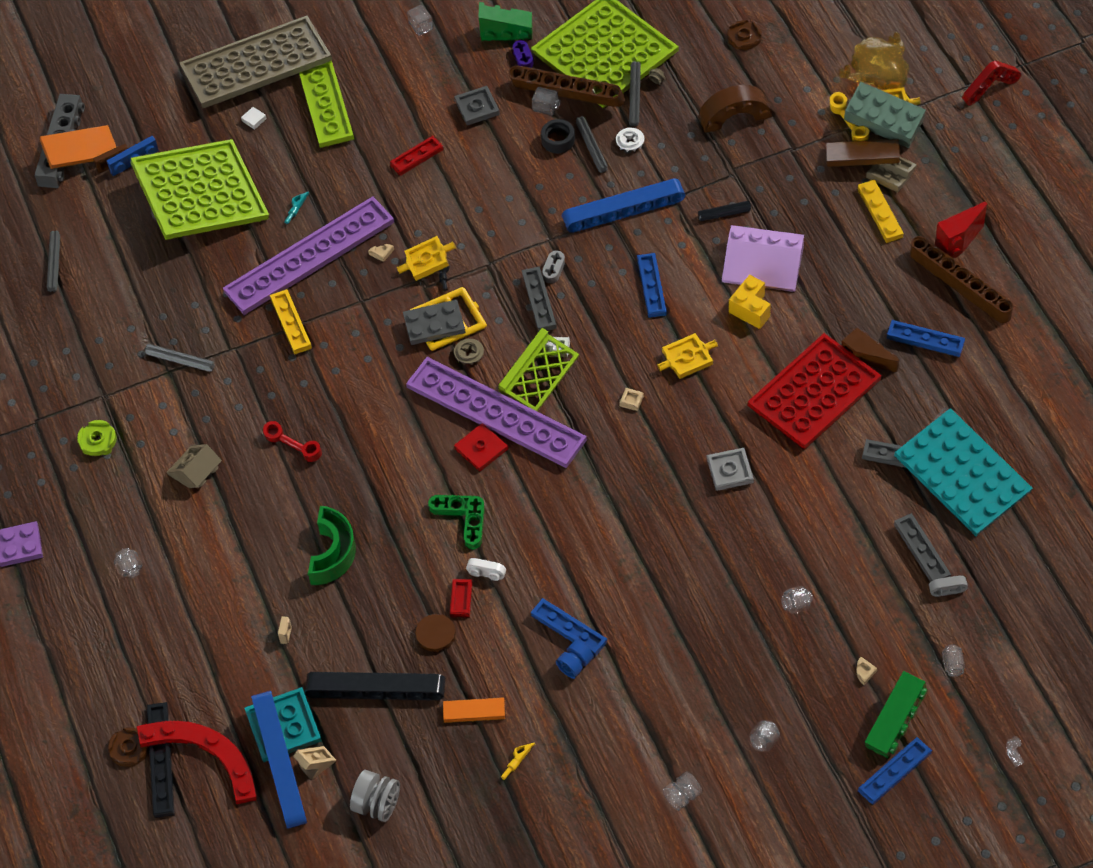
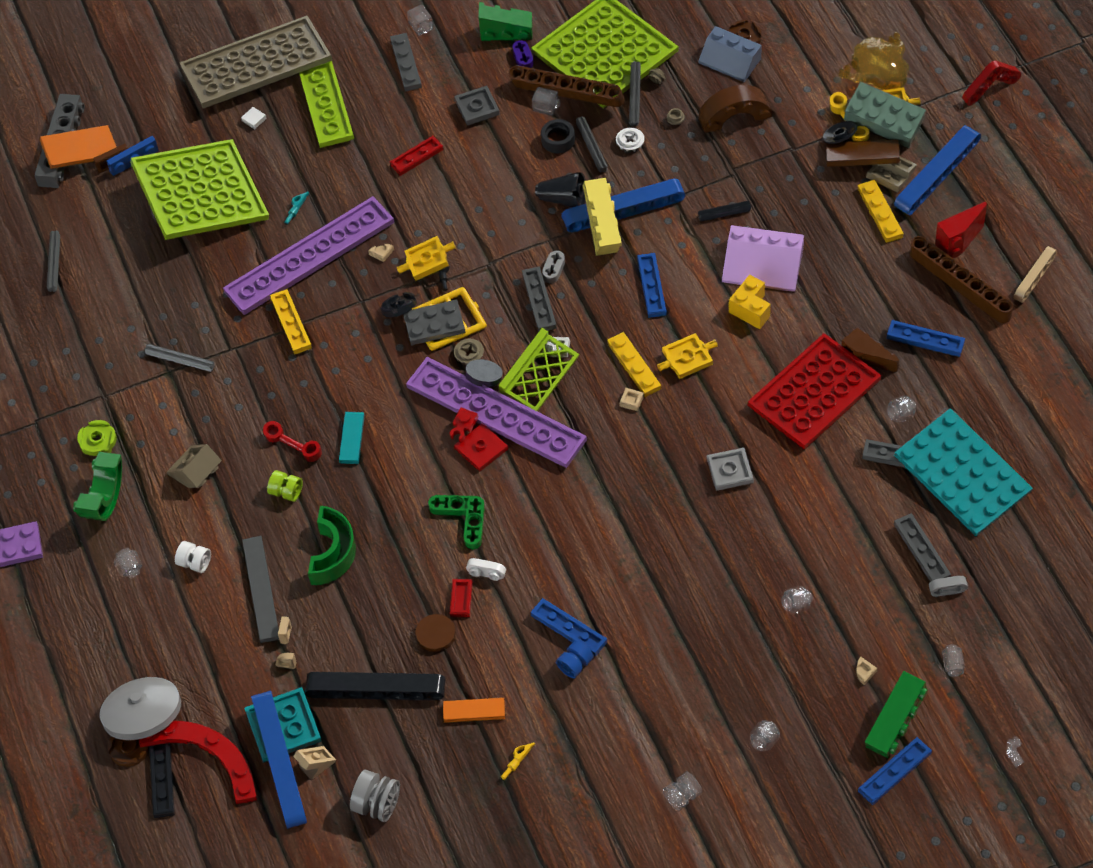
(105, 488): none -> green brick
(140, 708): none -> light grey dish
(191, 556): none -> white wheel
(261, 589): none -> dark grey tile
(283, 485): none -> lime wheel
(286, 660): none -> tan tile
(351, 437): none -> teal tile
(398, 305): none -> black tile
(405, 62): none -> dark grey plate
(463, 422): none -> red plate
(483, 372): none -> tile
(563, 190): none -> black cone
(602, 216): none -> light yellow wedge
(634, 364): none -> yellow plate
(675, 116): none -> dark tan plate
(730, 54): none -> sand blue slope
(840, 132): none -> black dish
(901, 409): none -> clear head
(937, 170): none -> blue beam
(1035, 274): none -> tan beam

